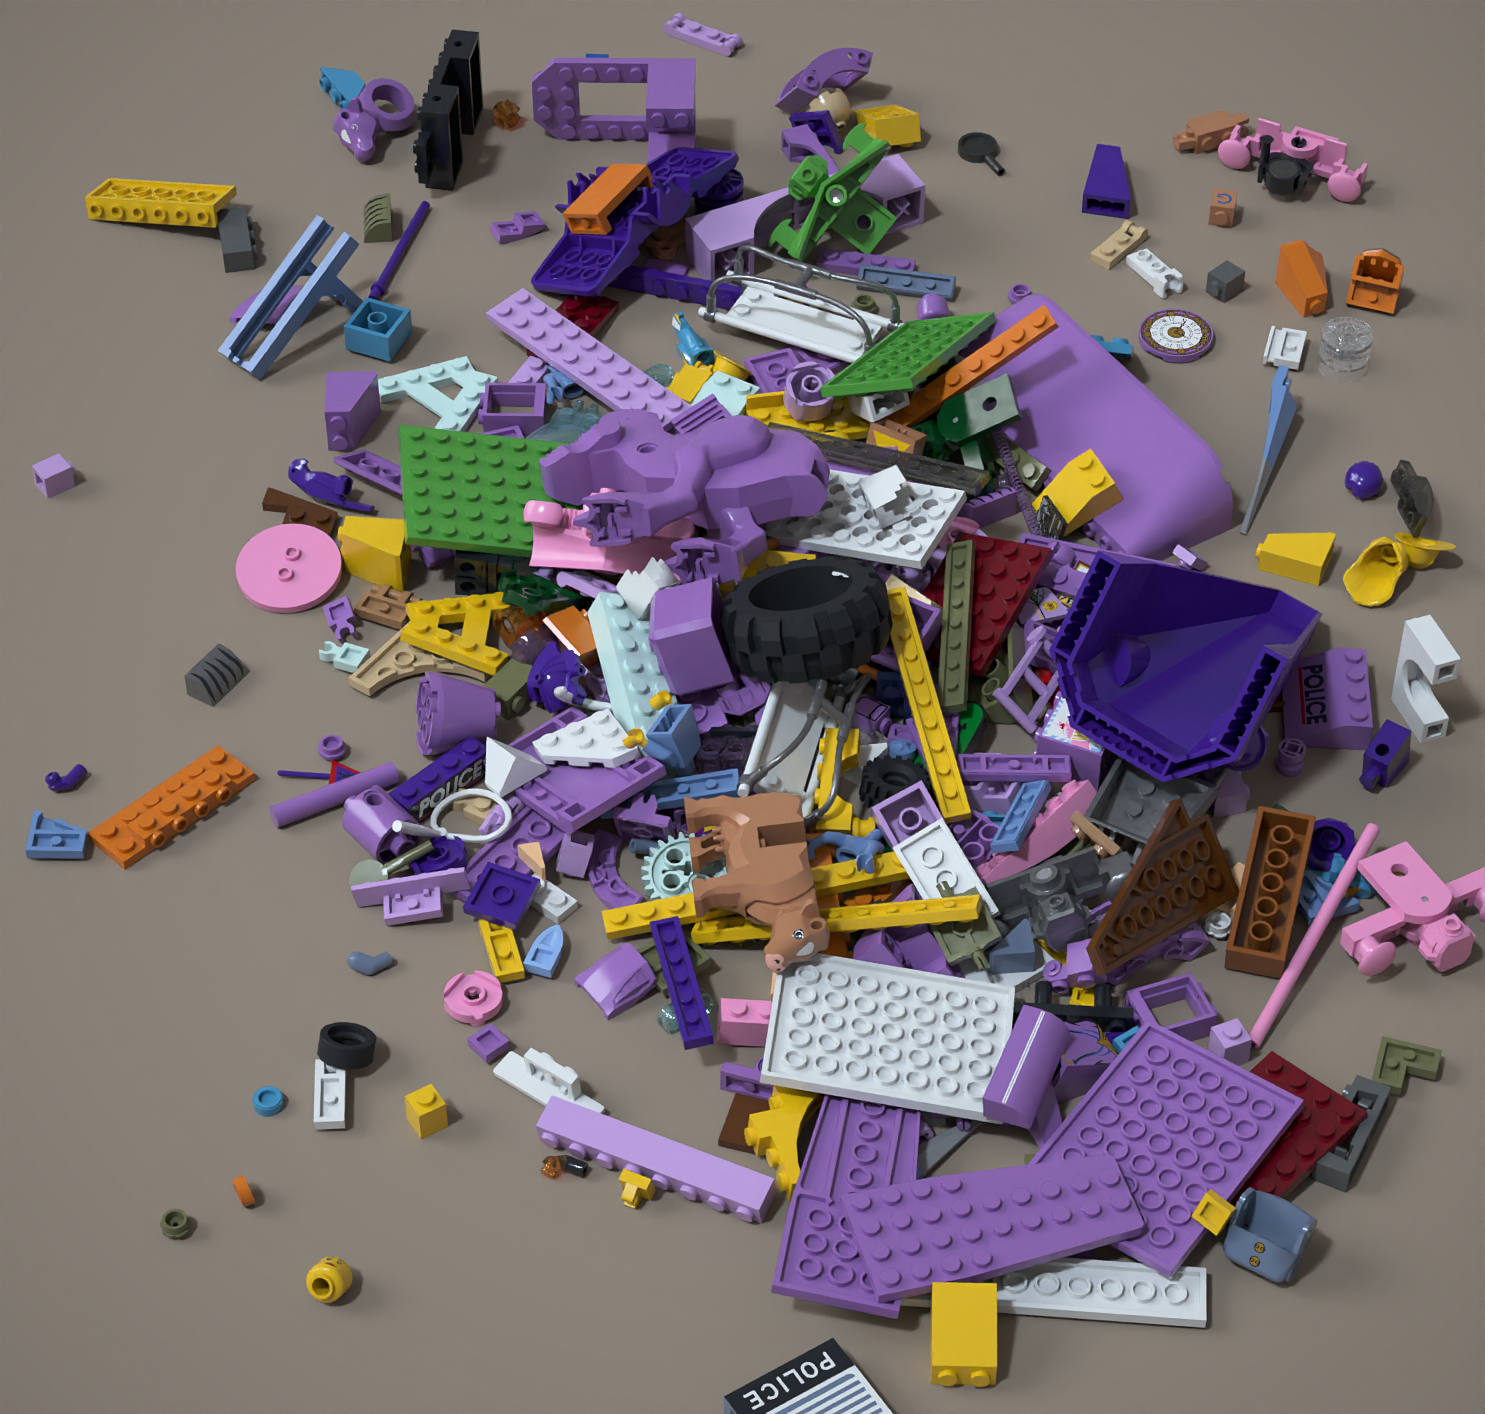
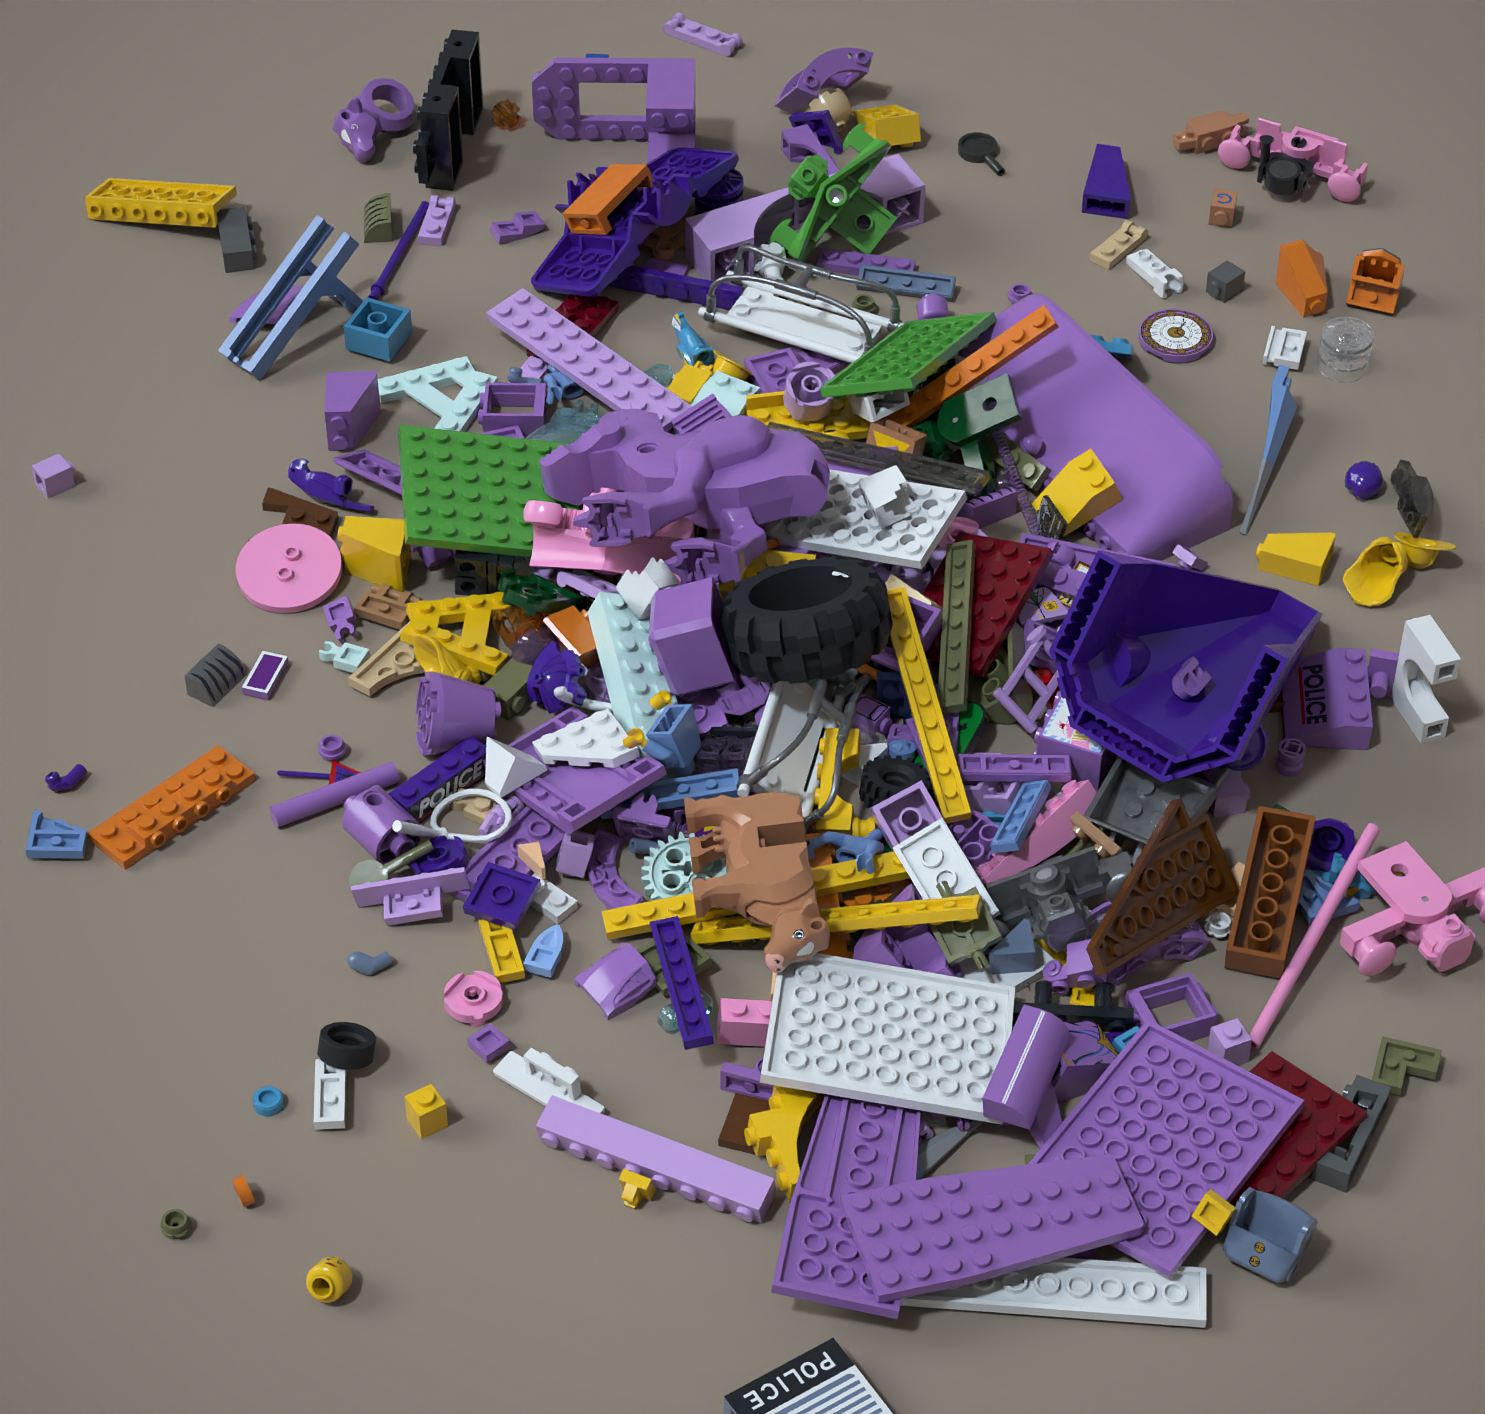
(265, 675): none -> tile
(341, 85): dark azure slope -> none
(436, 220): none -> lavender plate
(436, 658): none -> yellow hair
(515, 377): none -> sand blue arm
(565, 1163): arm -> none
(768, 267): none -> white connector
(963, 1334): yellow slope -> none
(1031, 444): none -> medium lavender hinge
(1190, 679): none -> medium lavender plate
(1382, 672): none -> medium lavender tile
(1386, 755): dark purple torso -> none

